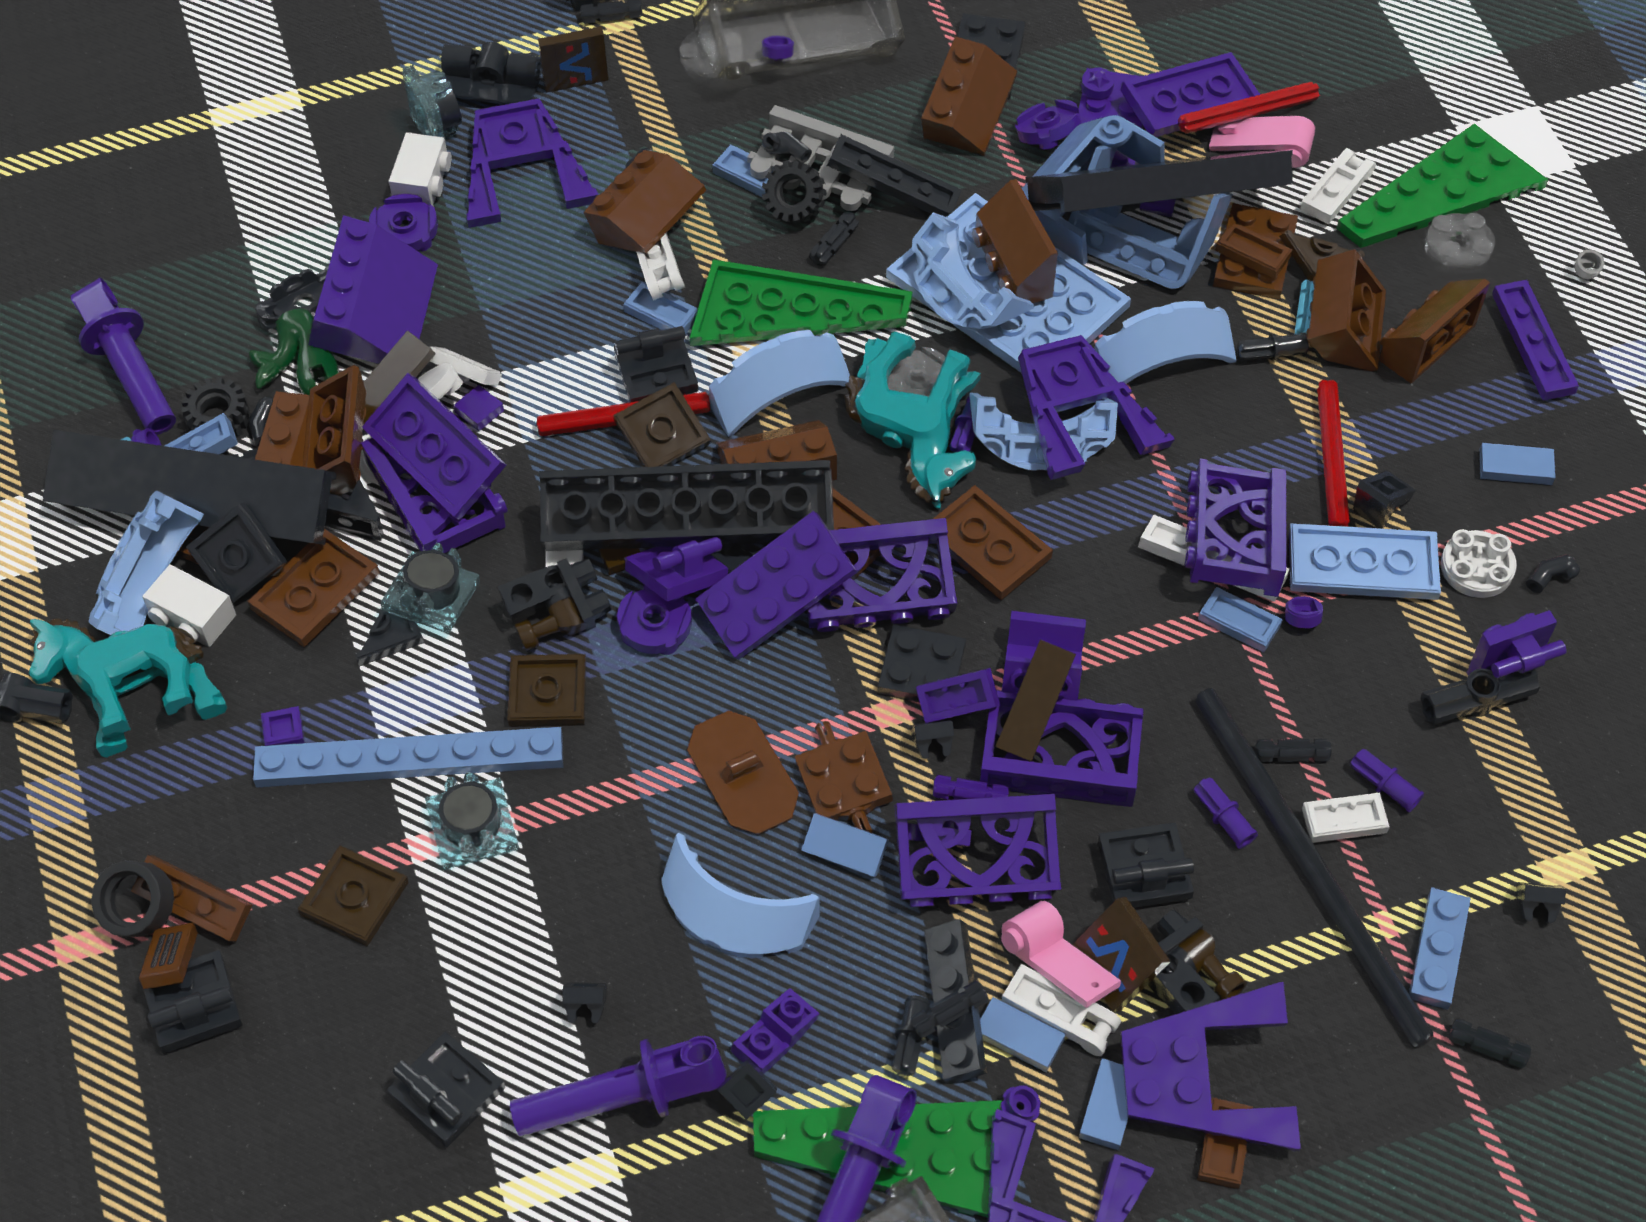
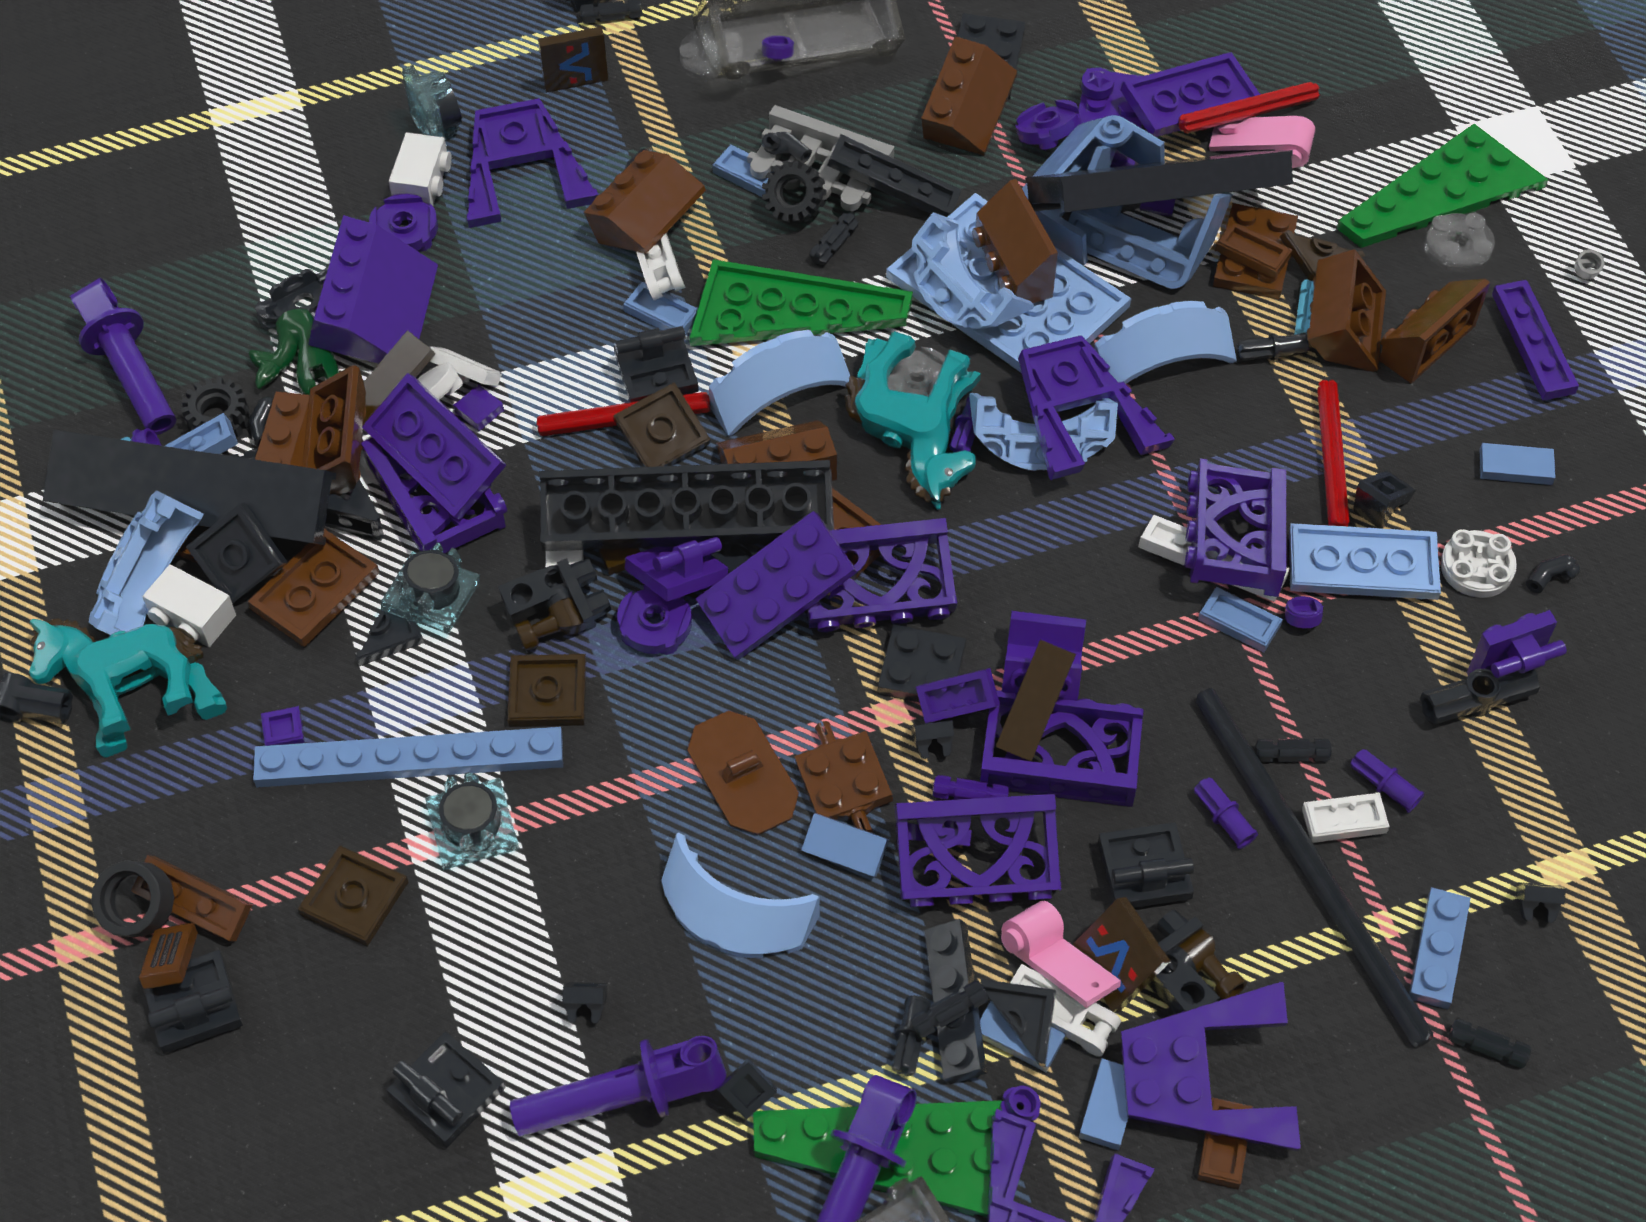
(491, 73): black panel -> none
(776, 1031): dark purple slope -> none
(992, 543): reddish brown plate -> none
(1027, 1012): none -> black tile
(1337, 186): white plate -> none

